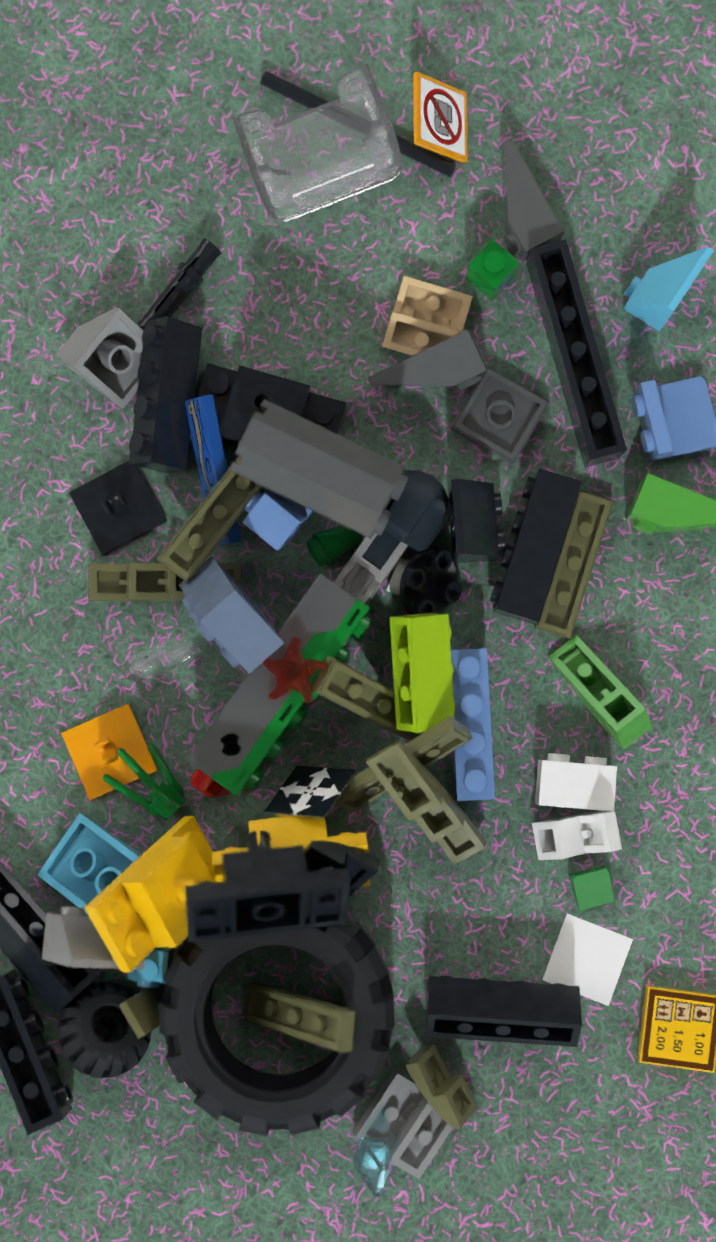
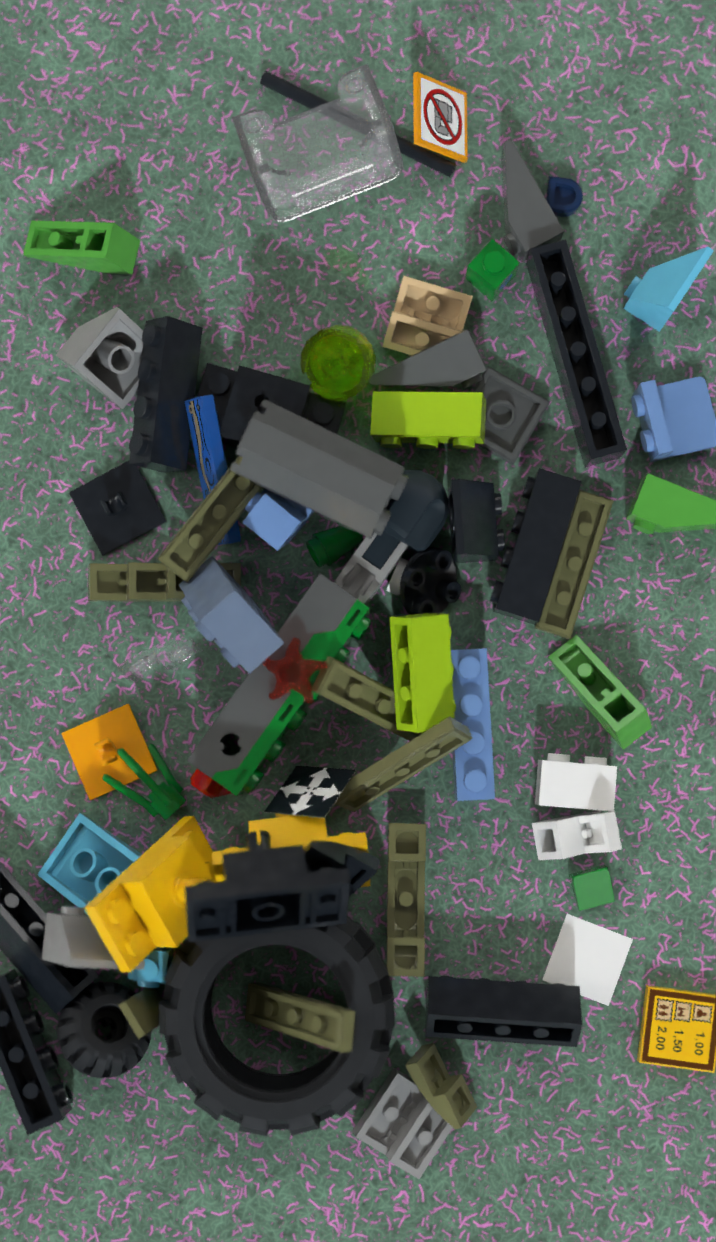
(83, 245): none -> bright green slope
(182, 284): black pin -> none
(338, 362): none -> clear neon green cylinder
(373, 1163): clear light blue slope -> none
(406, 899): none -> olive slope
(426, 801): olive slope -> none
(428, 419): none -> lime brick
(563, 196): none -> dark blue tile

